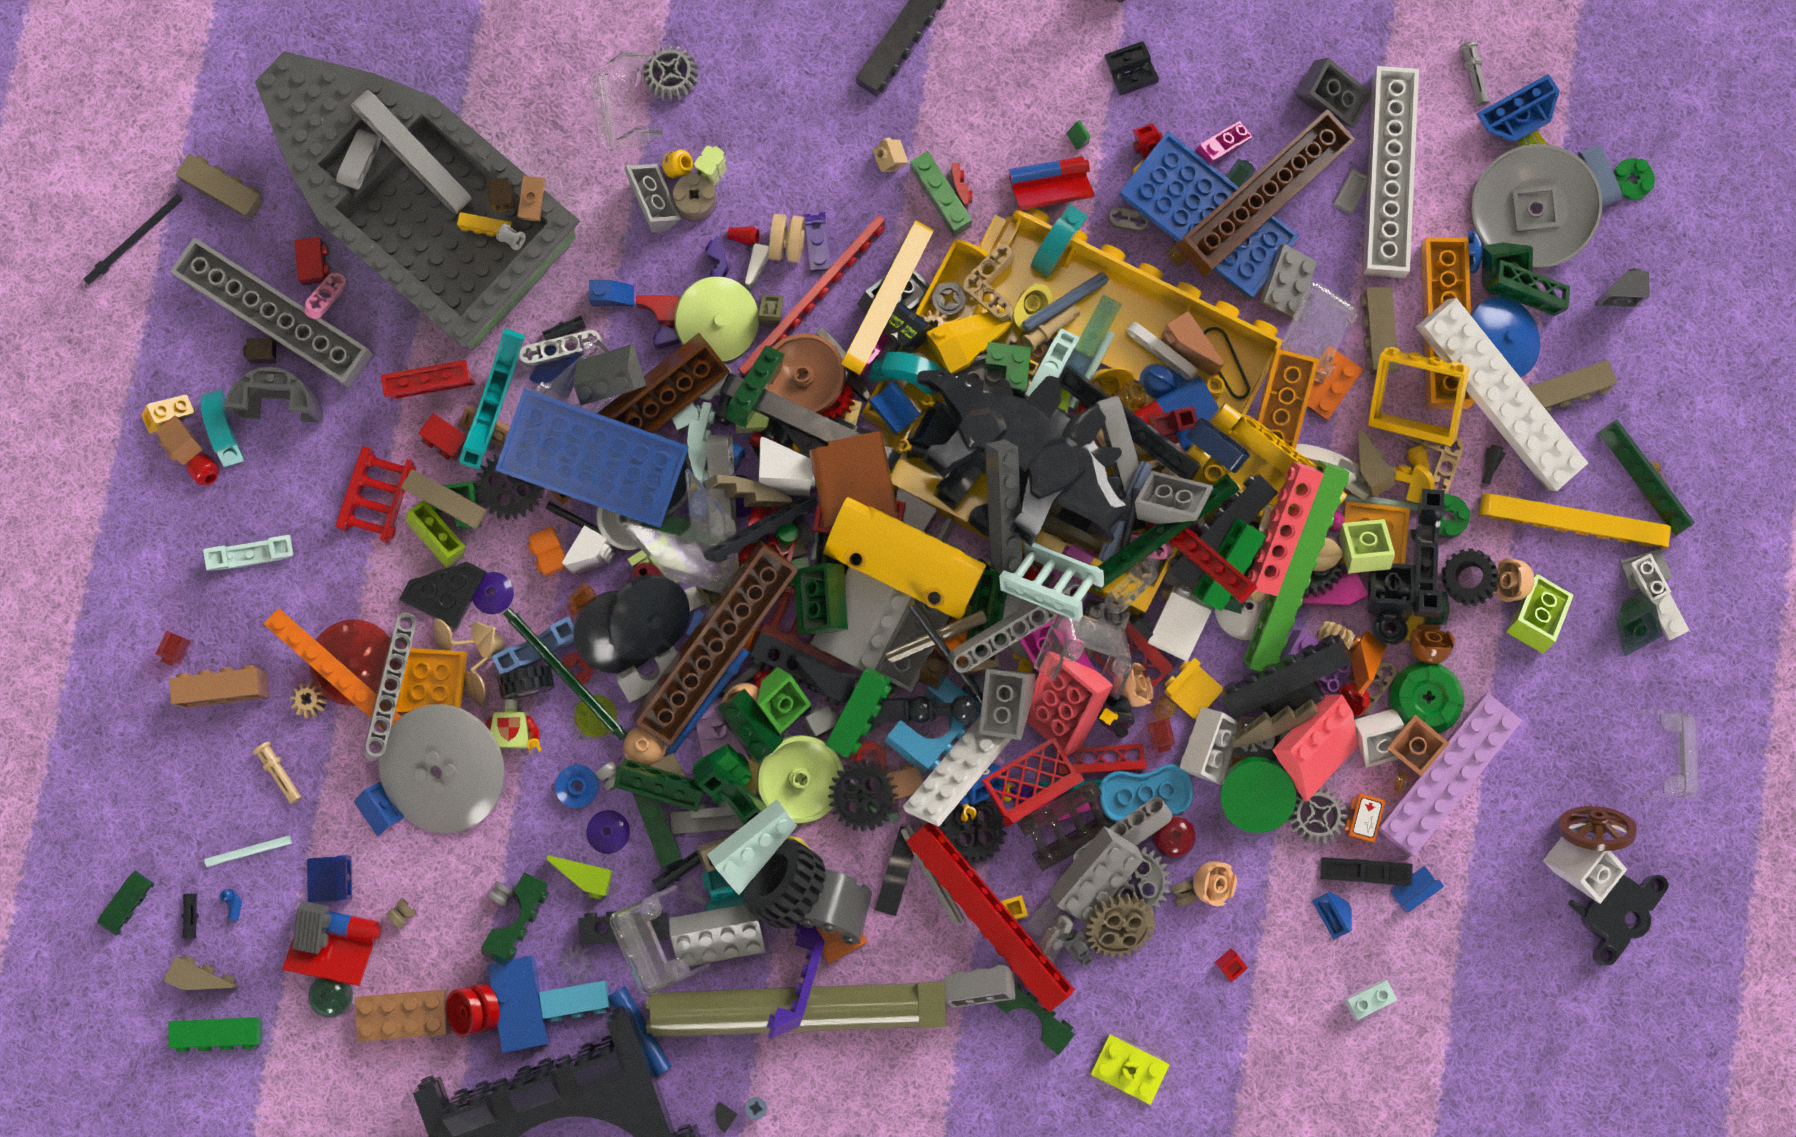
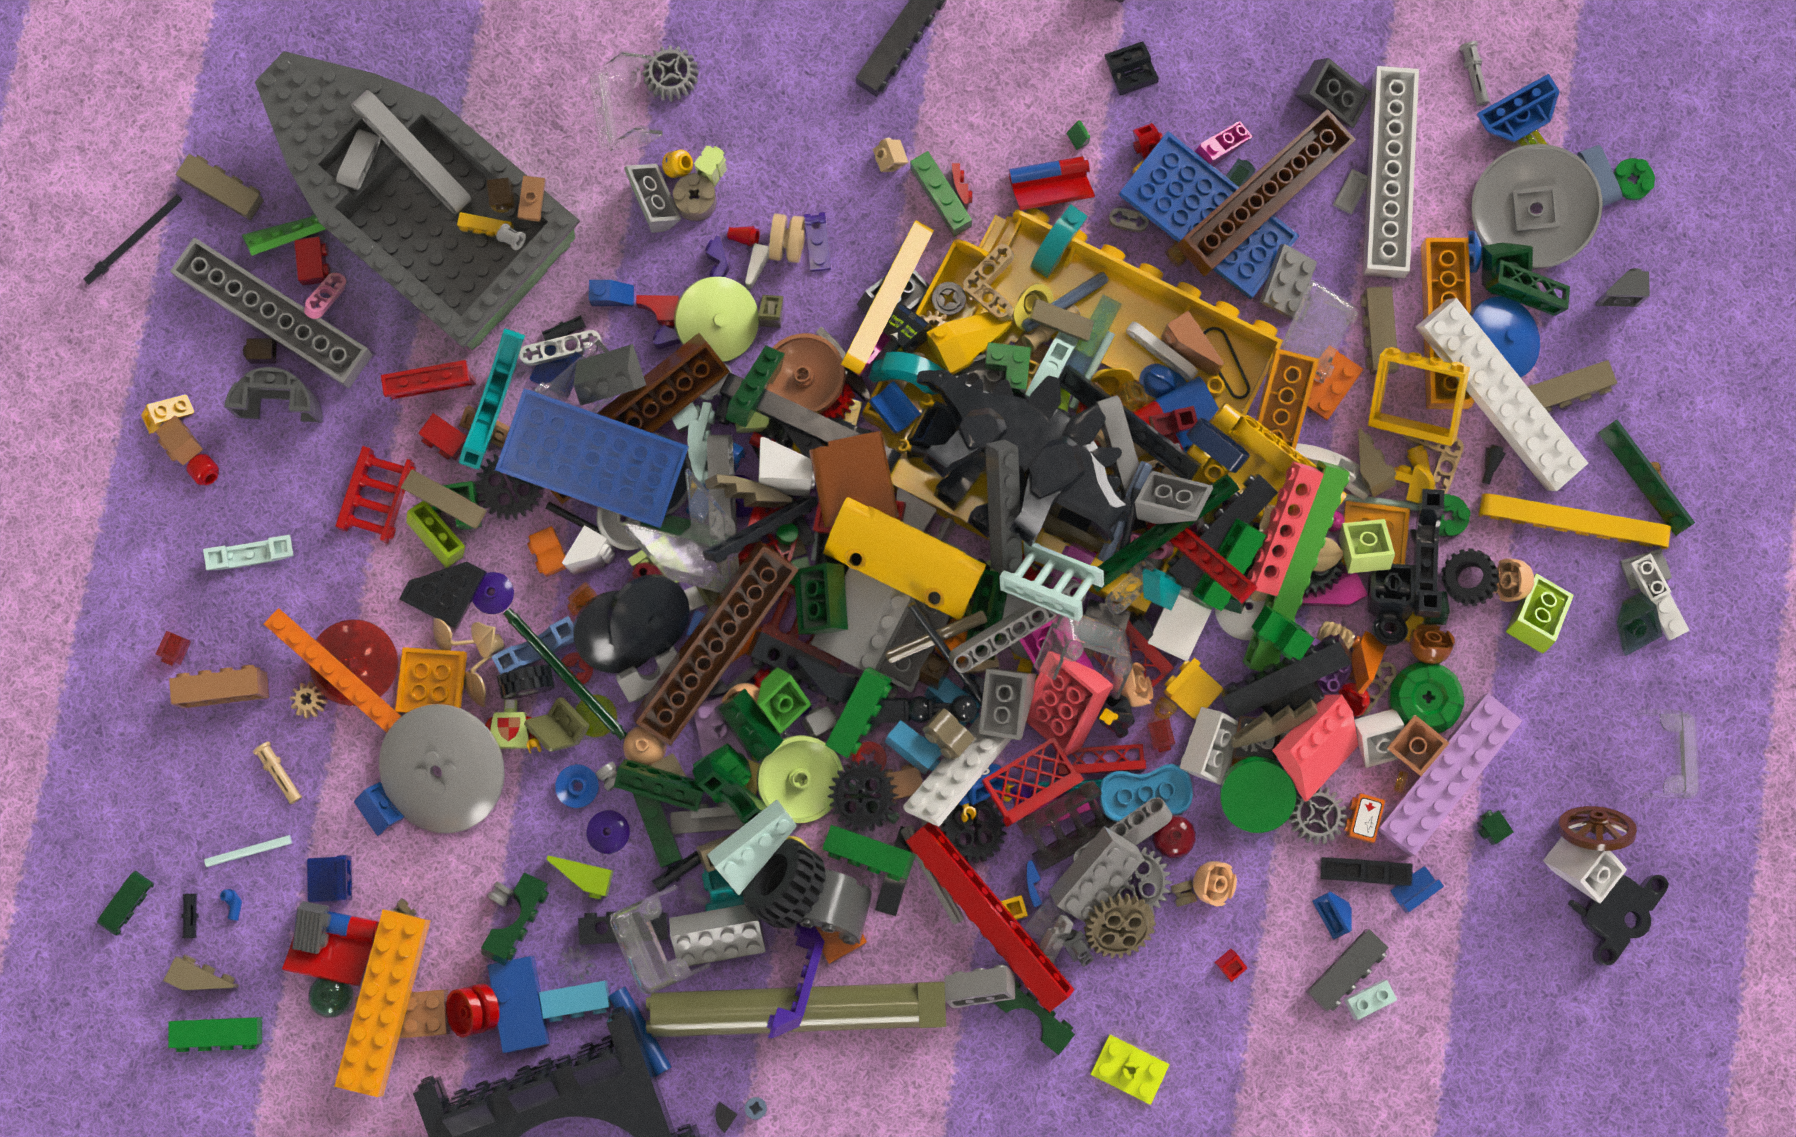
(219, 428): teal arch -> none
(281, 234): none -> bright green wing
(382, 1003): none -> light orange brick
(384, 695): light grey beam -> none
(559, 727): none -> olive bracket
(732, 670): blue bar -> none
(819, 290): plate -> none
(869, 852): none -> green brick
(948, 734): none -> dark tan brick
(1032, 877): none -> blue slope
(1061, 320): none -> dark tan tile
(1160, 588): none -> teal slope
(1285, 634): none -> green brick
(1347, 969): none -> dark grey brick
(1493, 827): none -> dark green brick

